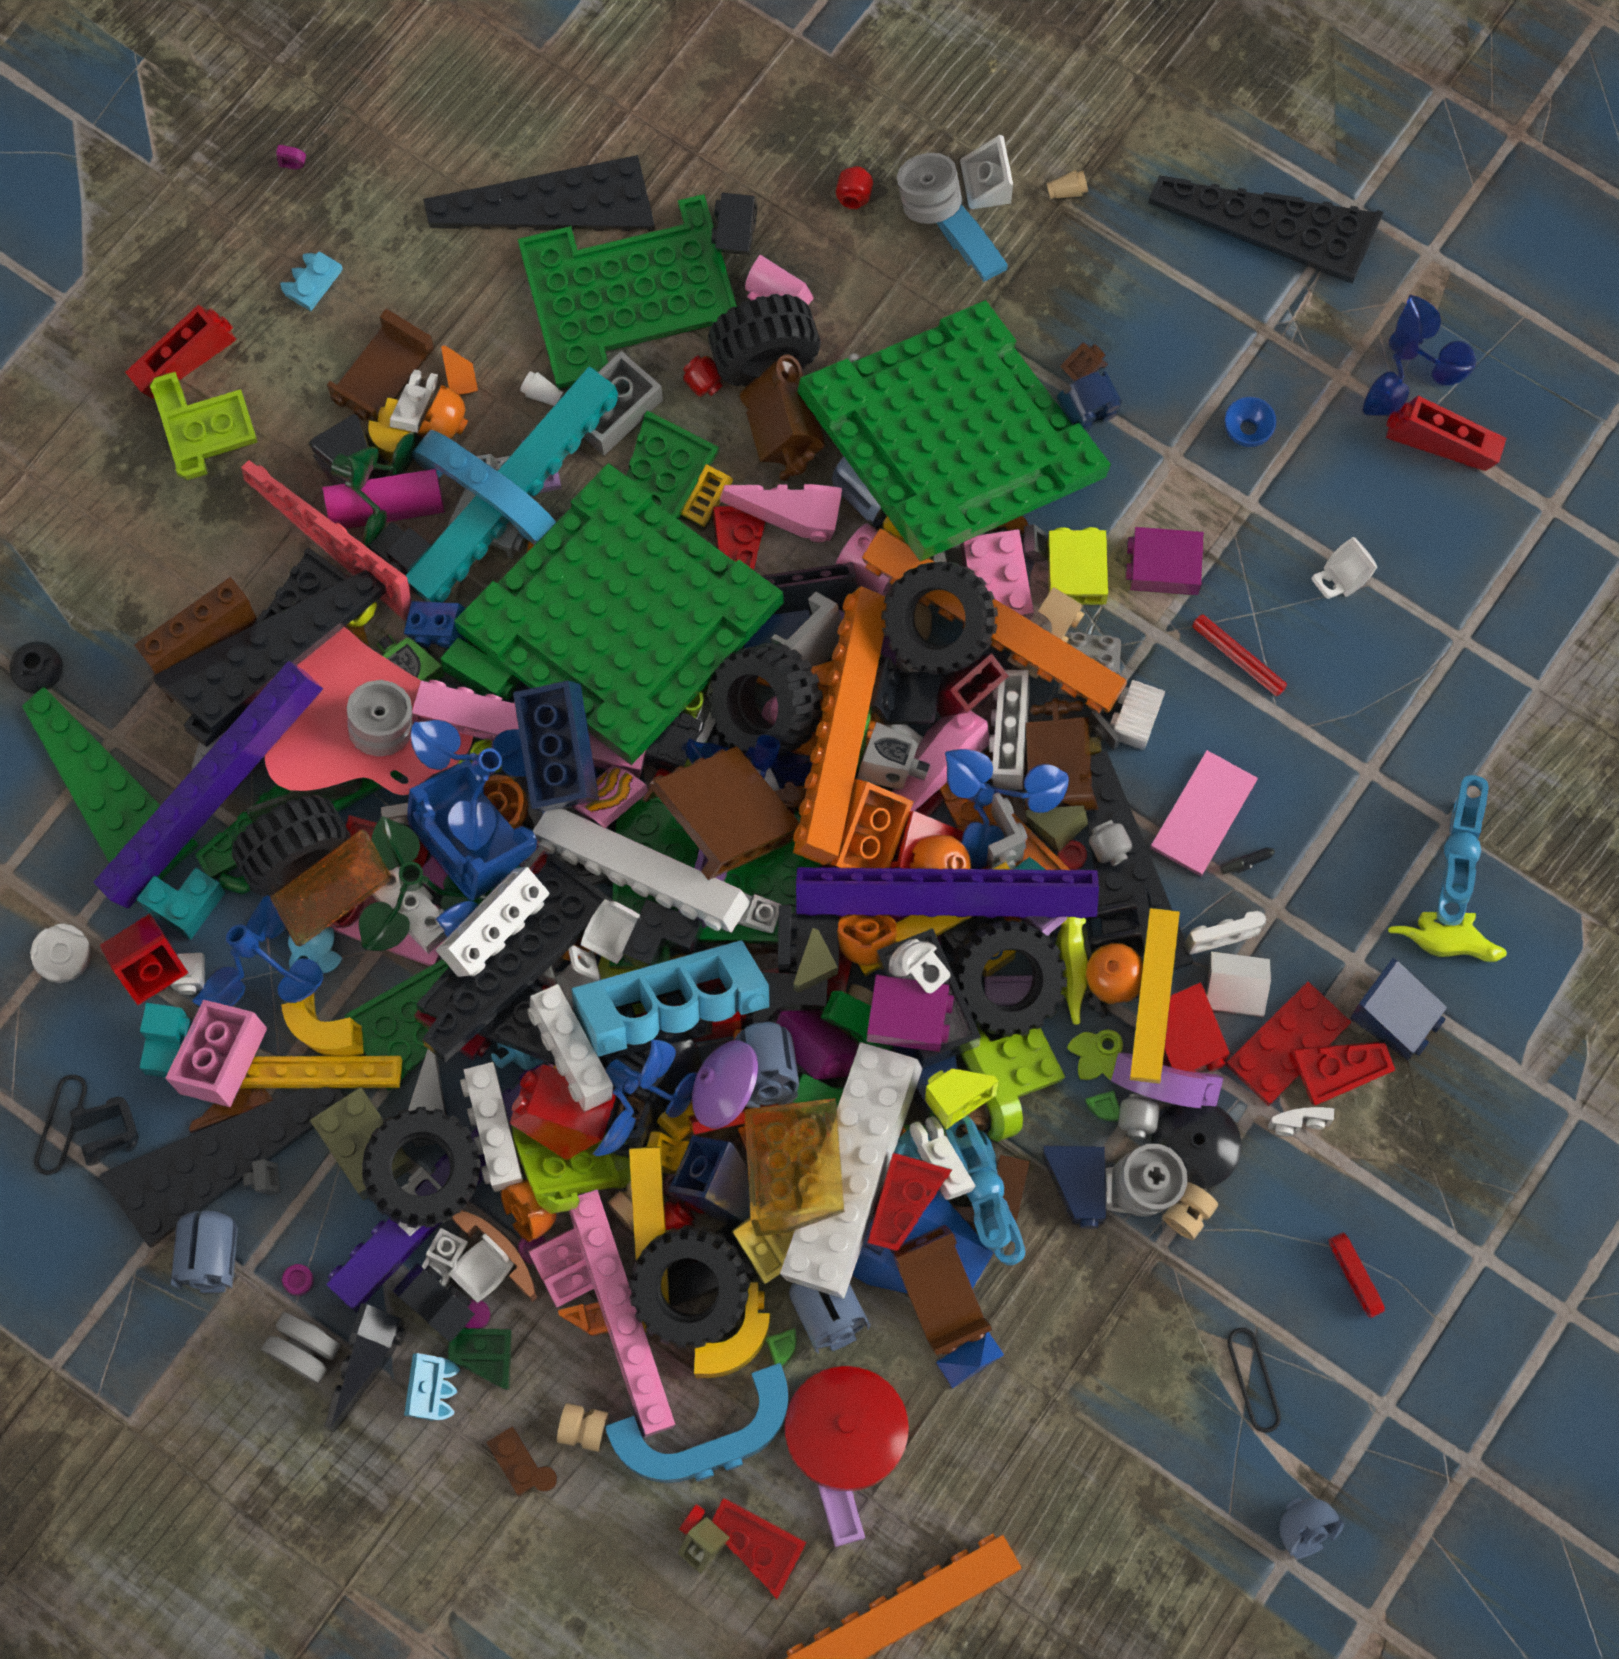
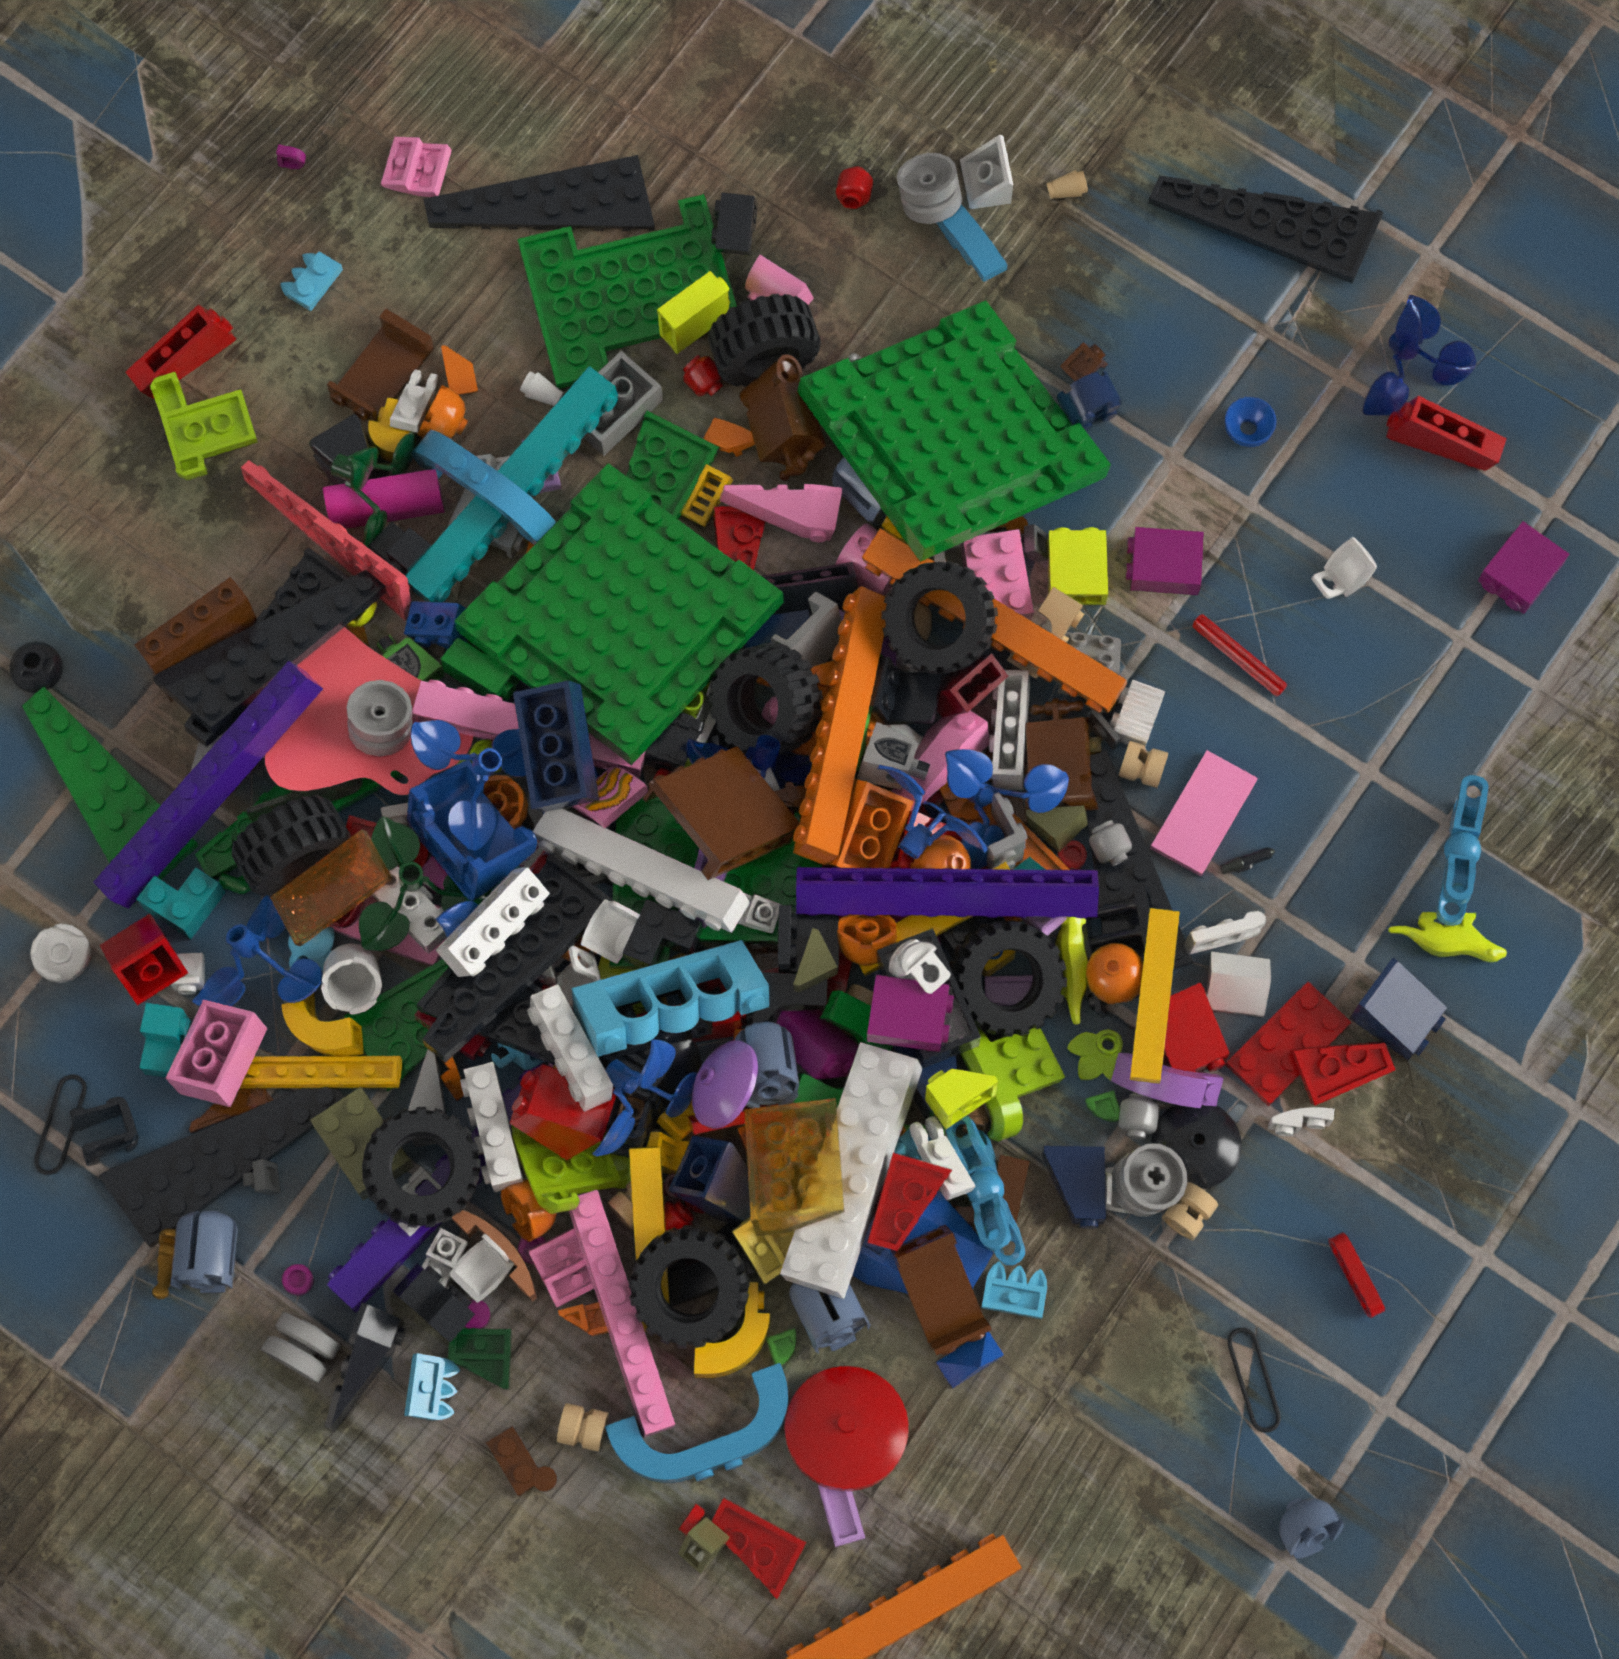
(165, 1261): none -> pearl gold piece
(351, 979): none -> white cylinder
(416, 167): none -> bright pink slope
(452, 1079): none -> orange slope
(693, 311): none -> neon yellow brick
(729, 436): none -> orange slope
(921, 836): none -> blue plant
(1015, 1294): none -> medium azure plate
(1143, 764): none -> tan wheel
(1523, 568): none -> magenta brick

